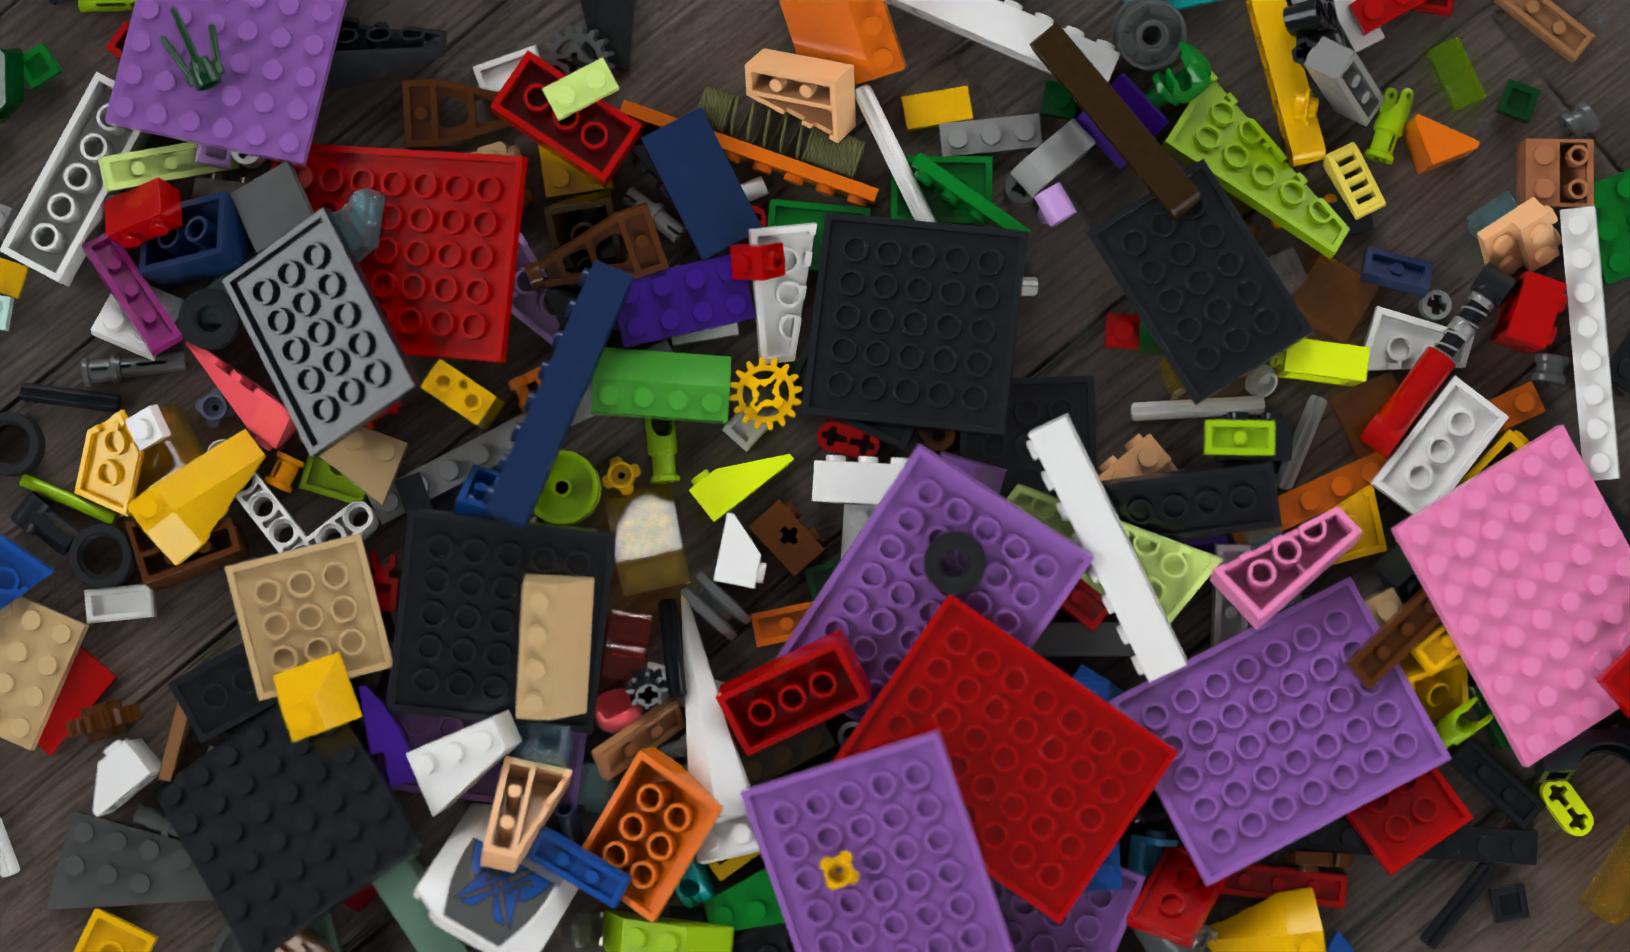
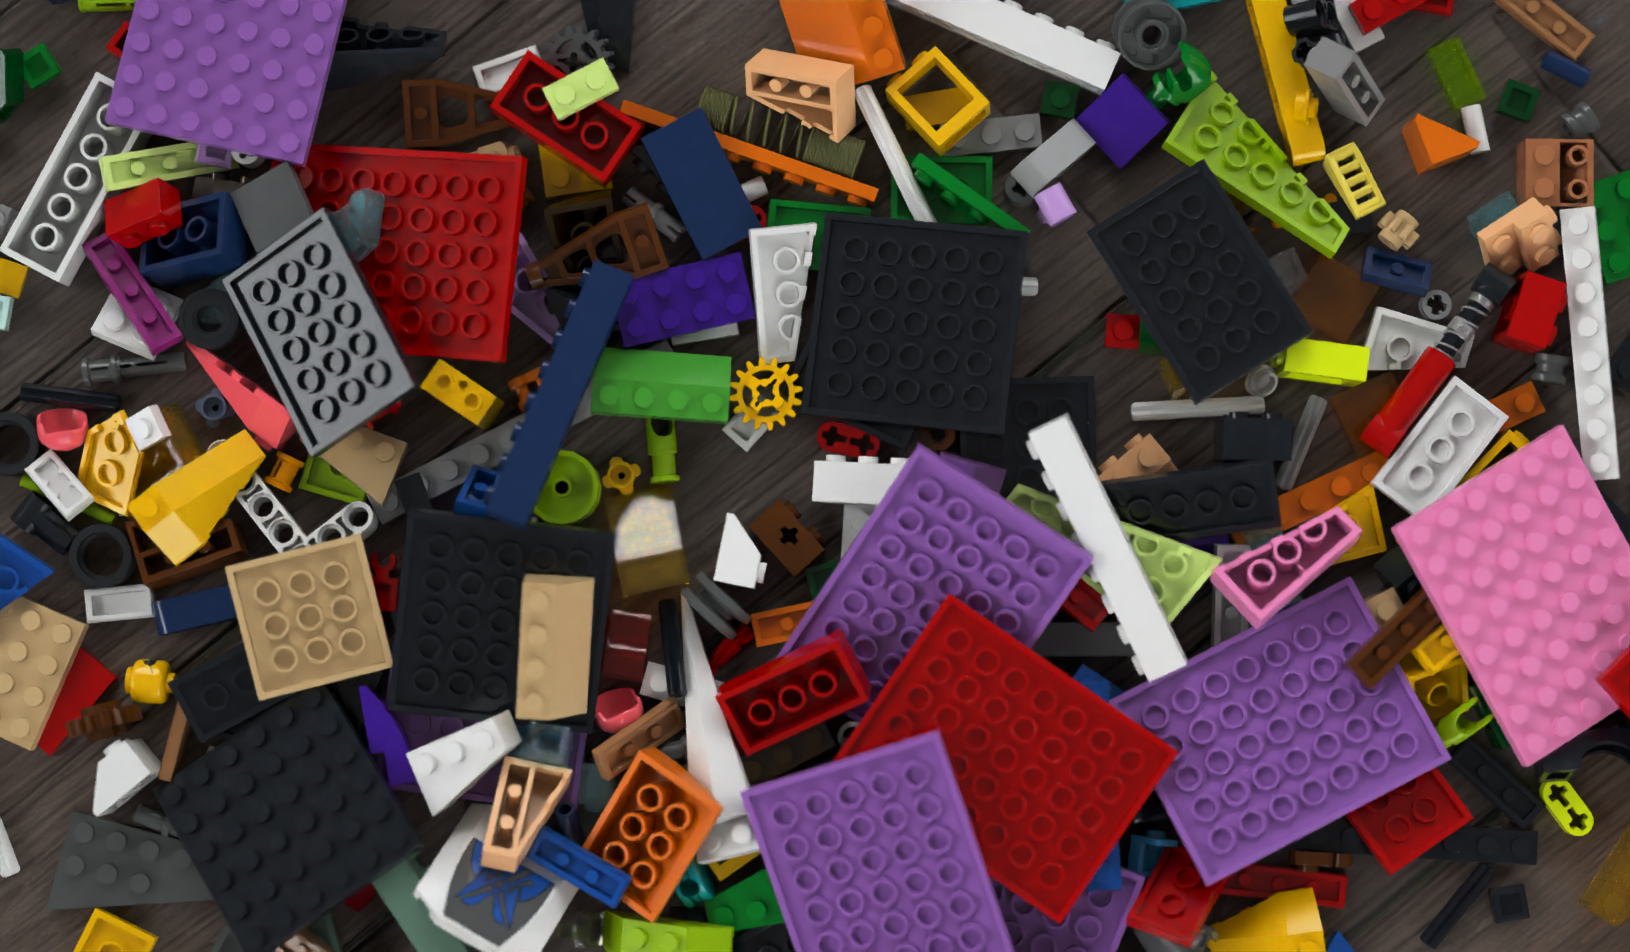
(59, 485): none -> white plate
(62, 428): none -> coral hair
(149, 681): none -> yellow head
(194, 610): none -> dark blue beam
(202, 72): dark green plant -> none
(316, 696): yellow slope -> none
(646, 686): black gear -> none
(729, 648): none -> red axle
(731, 485): neon yellow slope -> none
(757, 261): red bracket -> none
(833, 878): yellow plate -> none
(955, 583): black tyre -> none
(958, 125): none -> yellow window
(1116, 121): dark brown beam -> none
(1239, 437): lime plate -> none
(1389, 125): lime piece -> none
(1398, 230): none -> tan gear
(1475, 127): none -> white axle
(1565, 68): none -> dark blue axle

